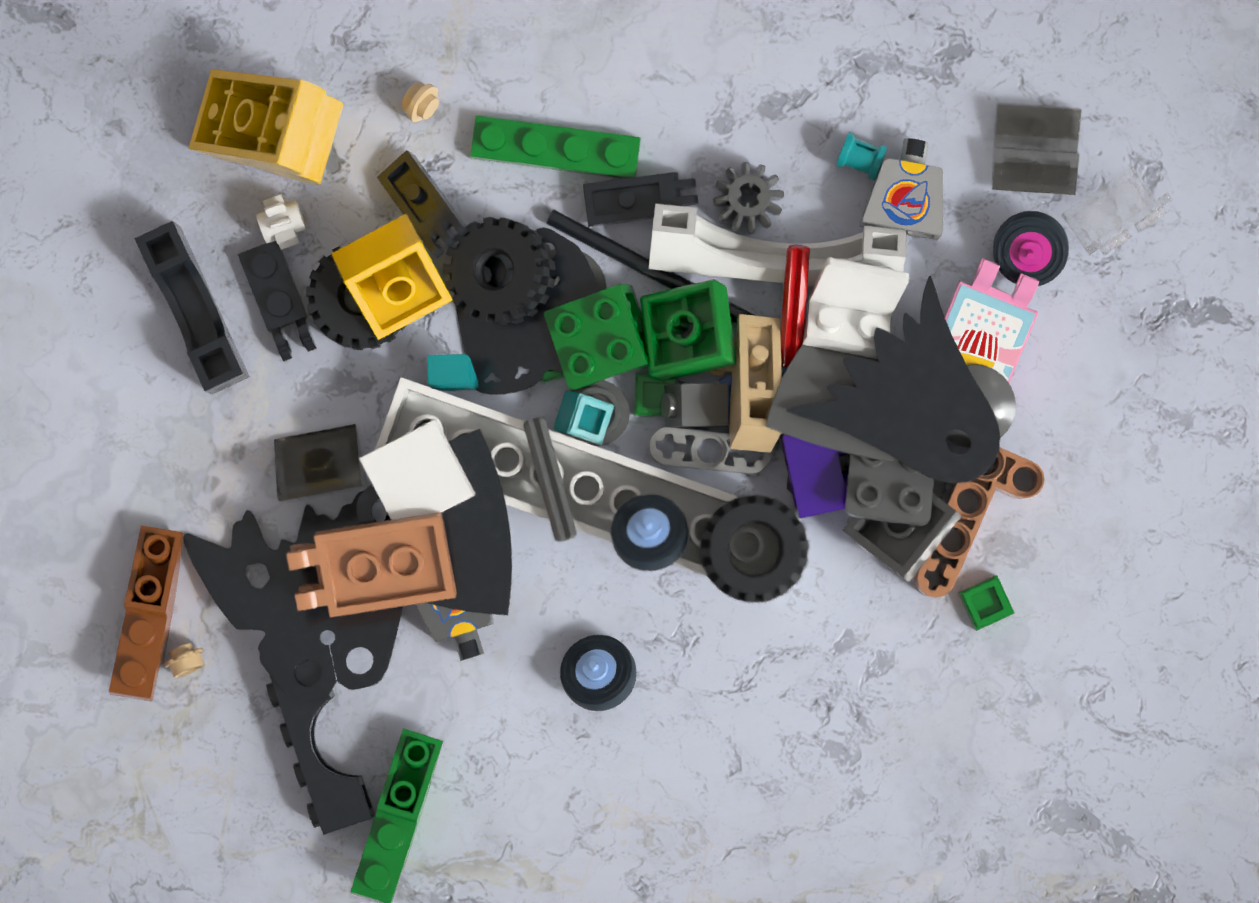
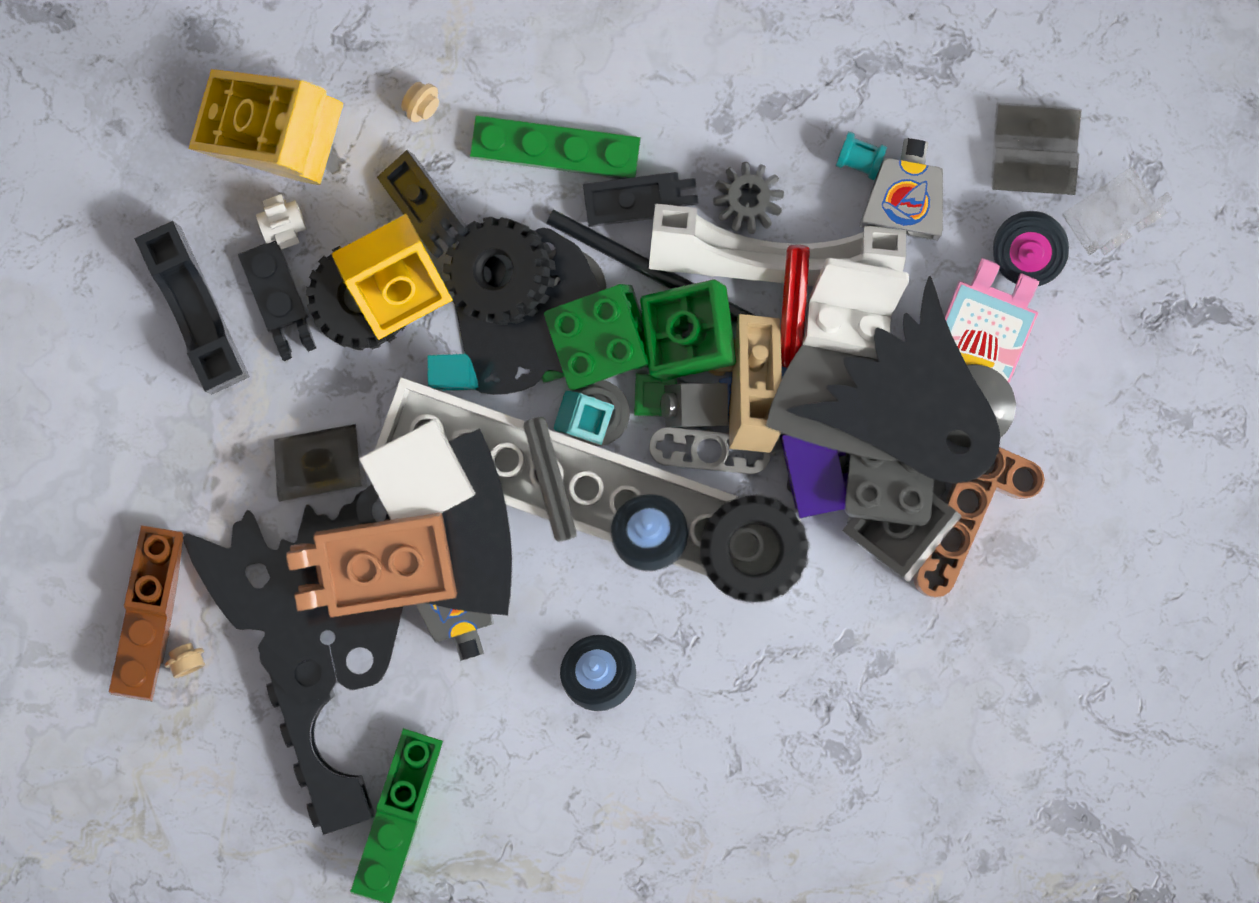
(986, 602): green tile -> none

